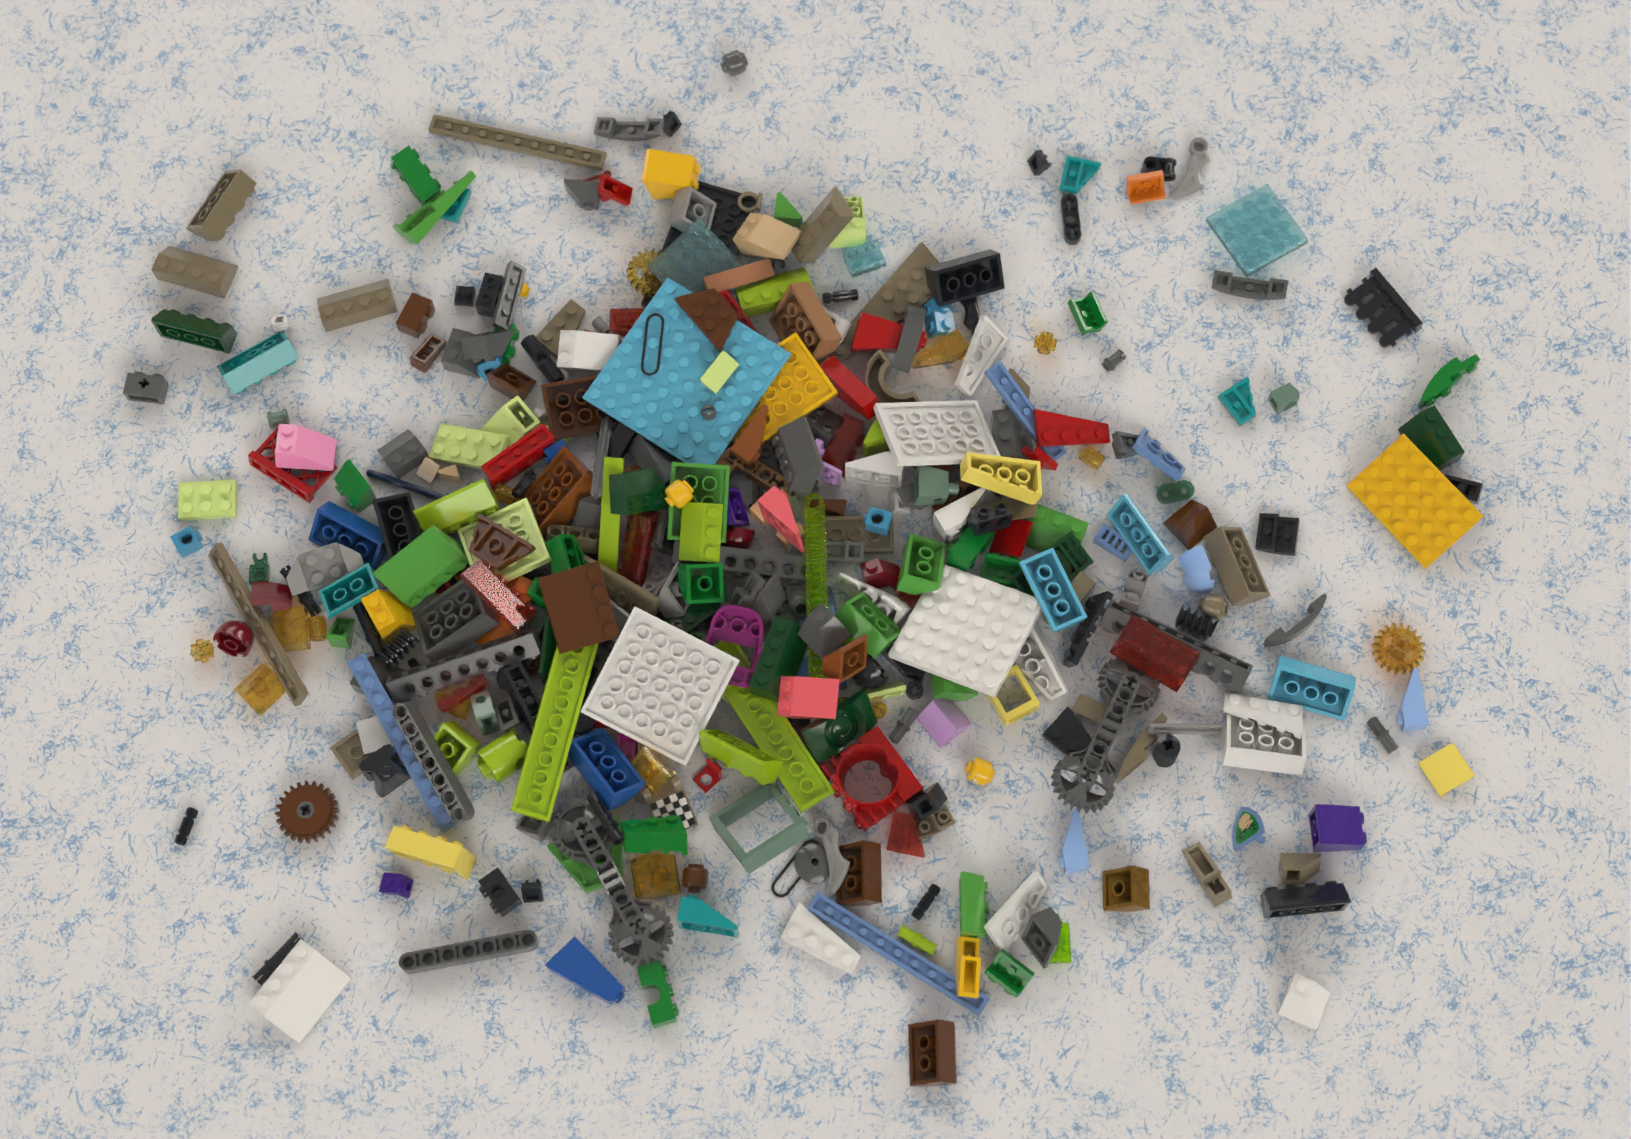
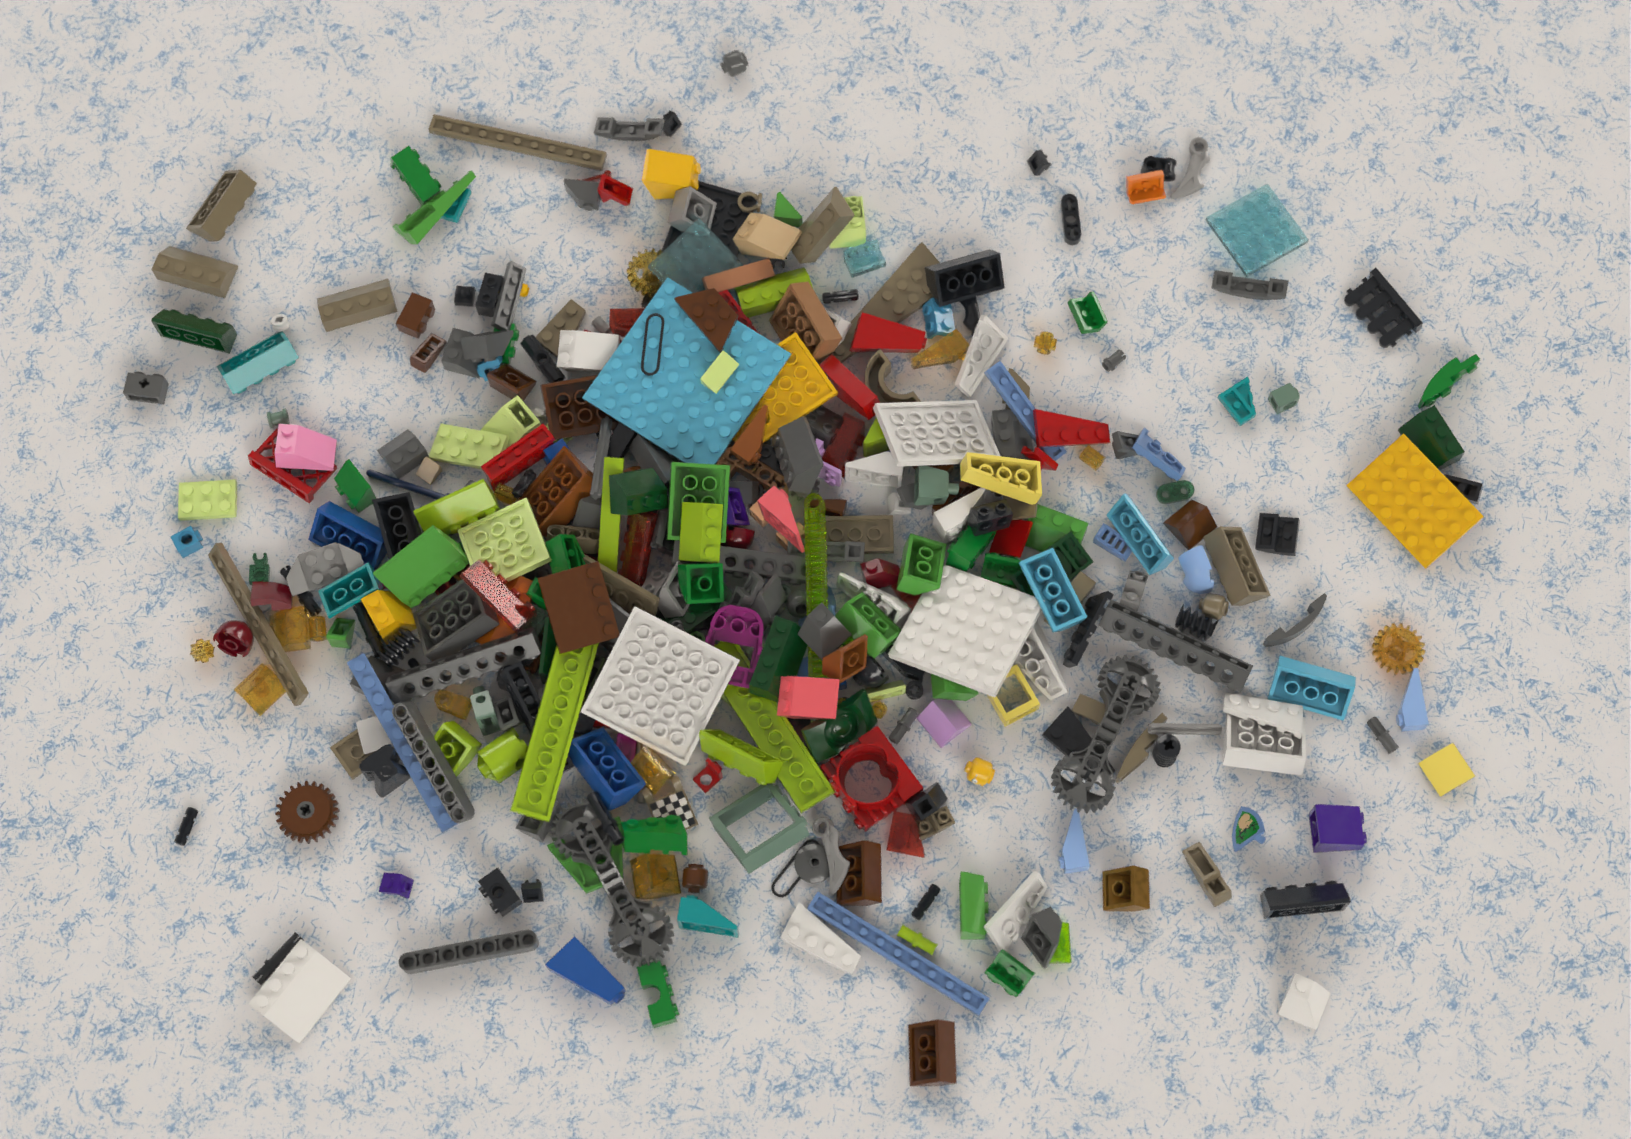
(431, 850): light yellow wedge -> none
(450, 474): tan slope -> none
(462, 694): clear red plate -> none
(497, 544): reddish brown wing -> none
(678, 493): yellow head -> none
(709, 415): dark grey hinge -> none
(880, 528): dark azure brick -> none
(909, 338): dark grey slope -> none
(967, 966): yellow slope -> none
(1077, 174): teal wing -> none
(1154, 653): clear red slope -> none
(1298, 867): dark tan slope -> none

